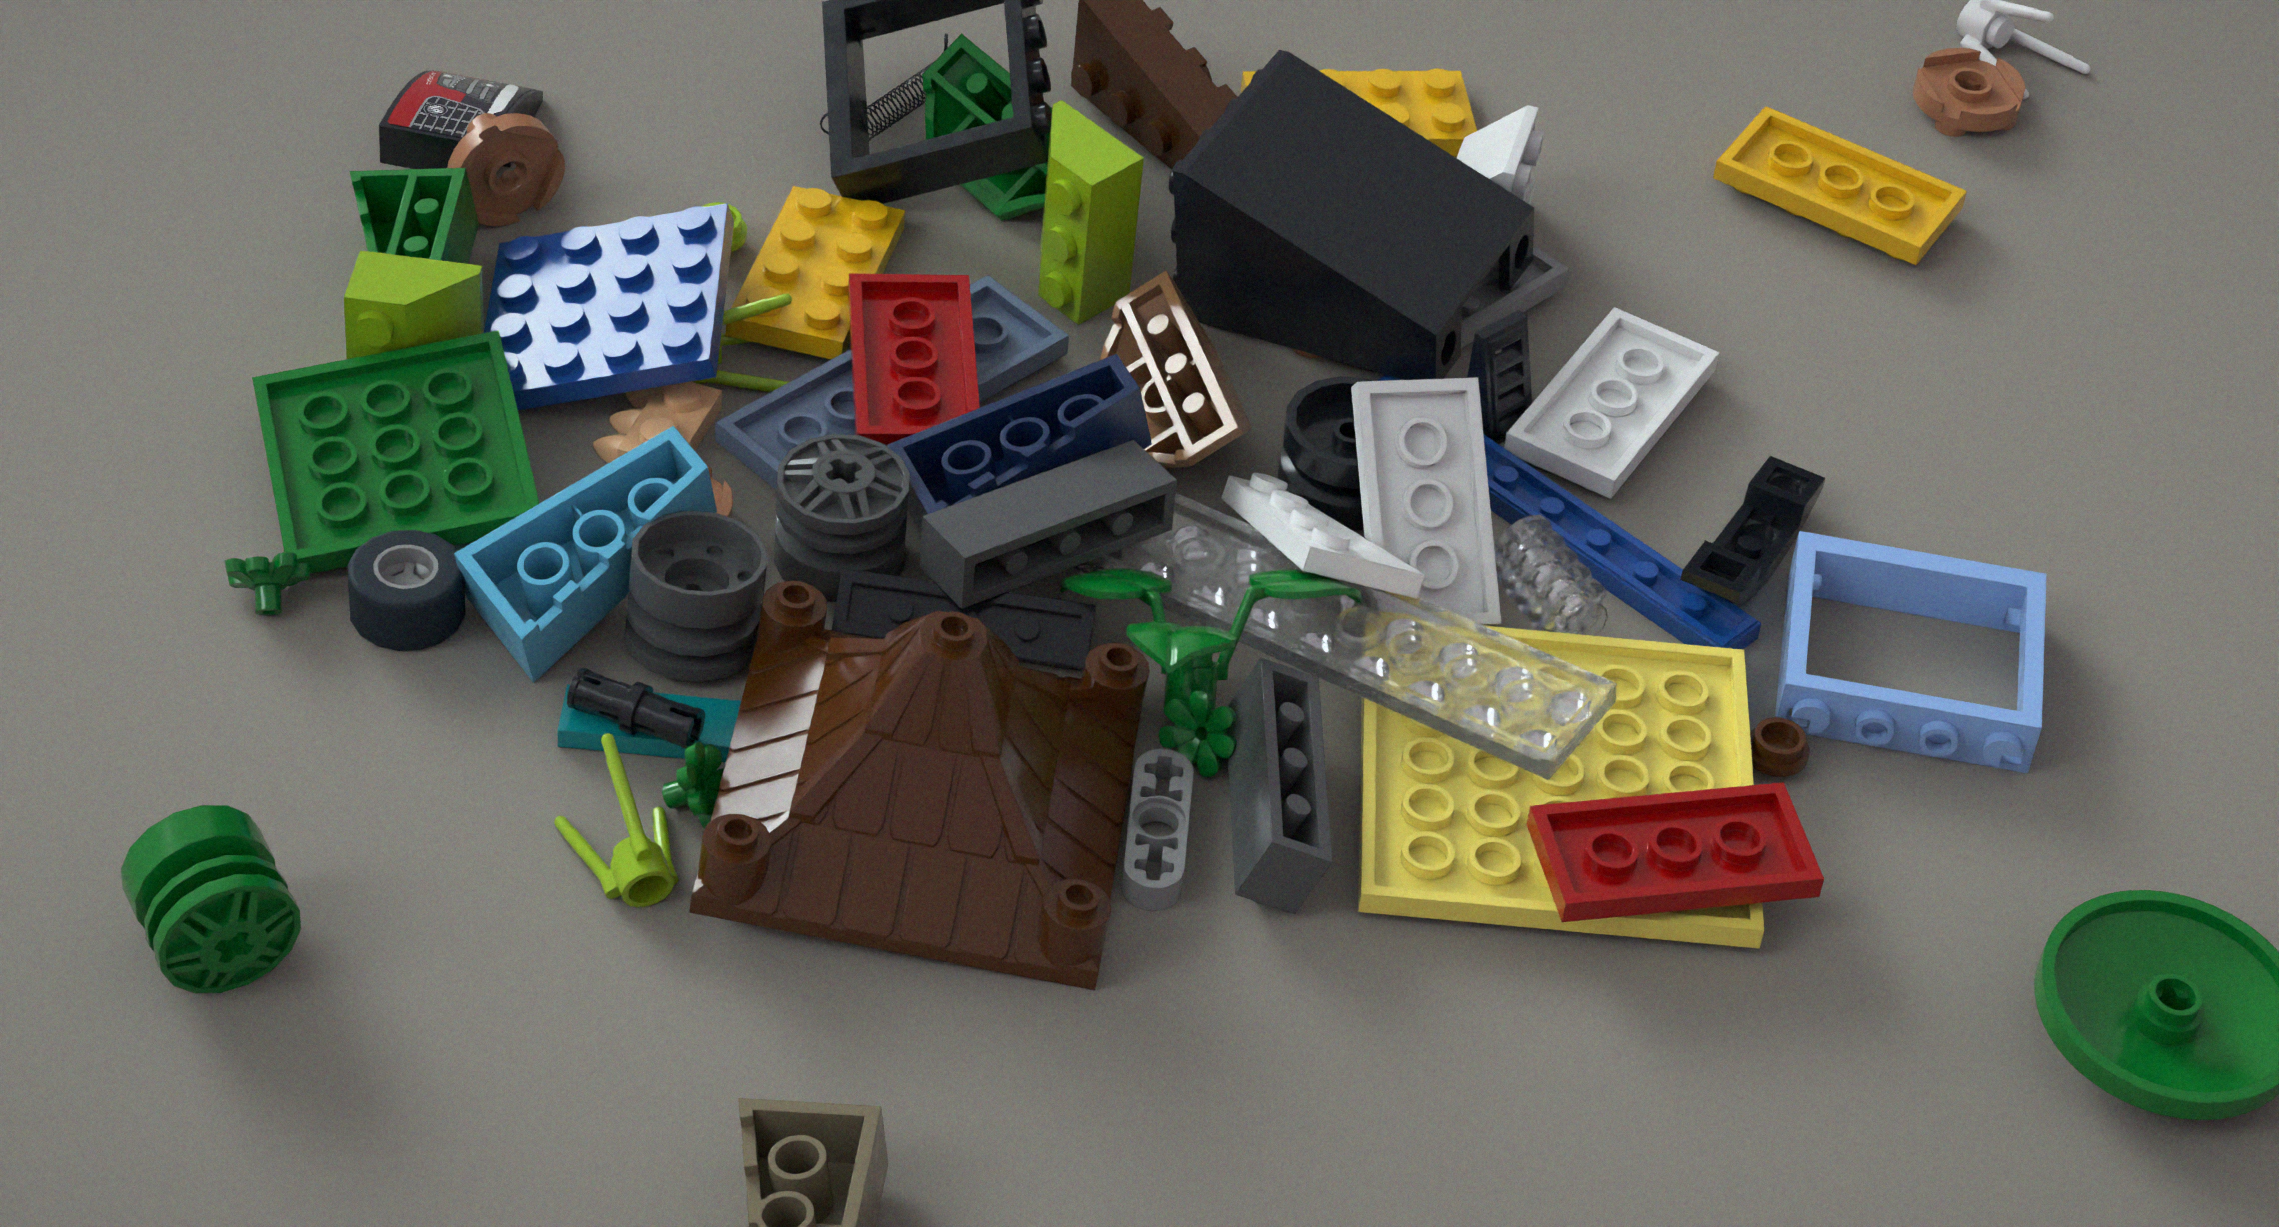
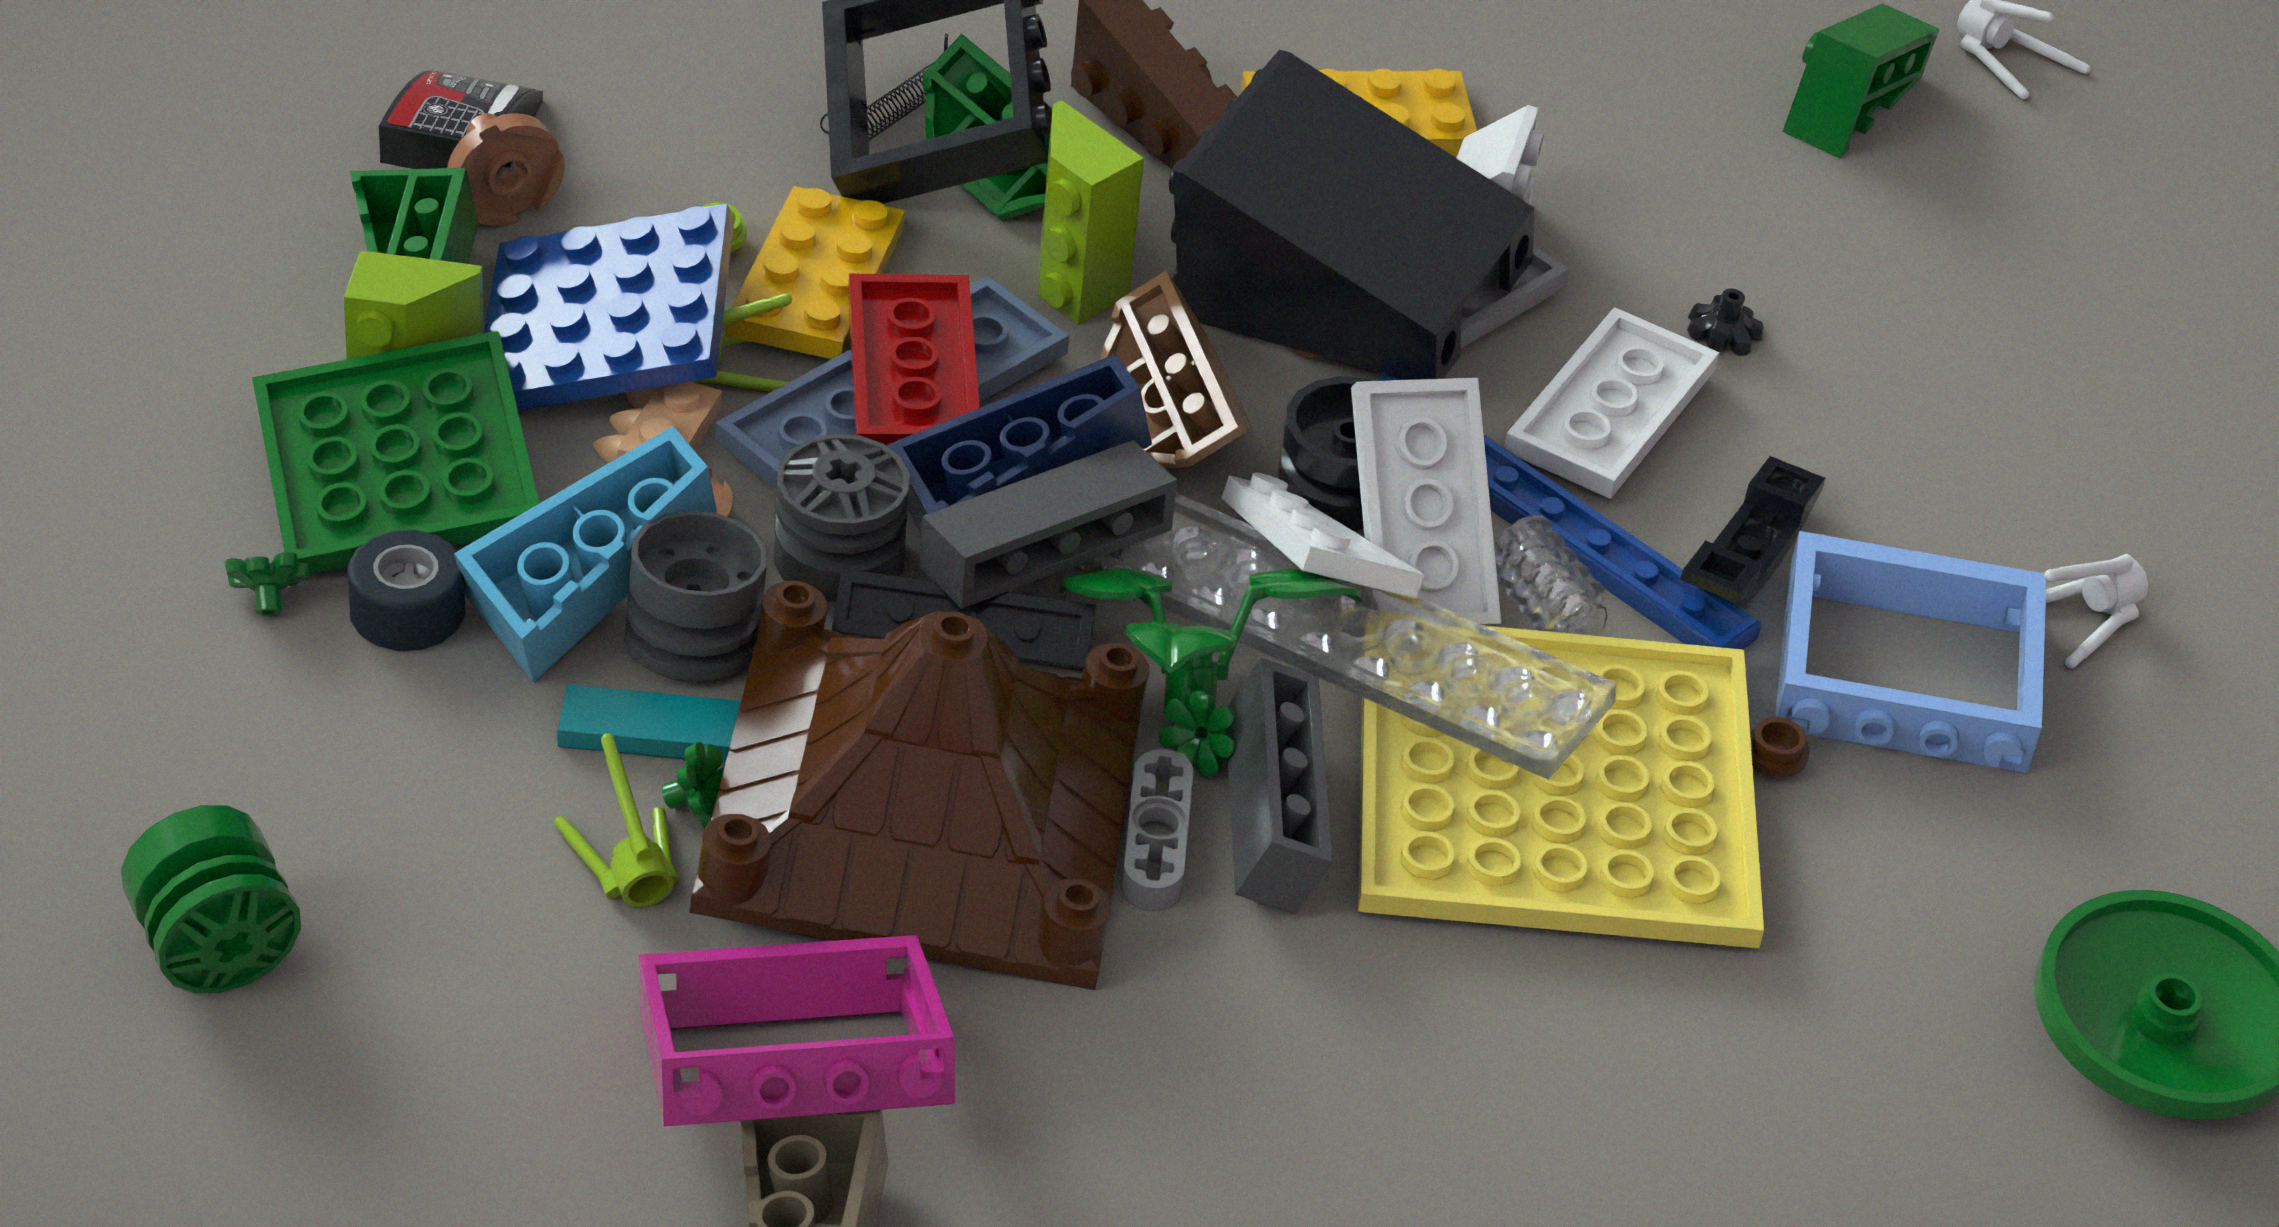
(635, 708): black pin -> none
(789, 985): none -> dark pink window
(1502, 376): black slope -> none
(1674, 852): red plate -> none
(1725, 322): none -> black plant
(1840, 185): yellow plate -> none
(1854, 71): none -> green wedge
(1968, 92): nougat plate -> none
(2107, 588): none -> white plant

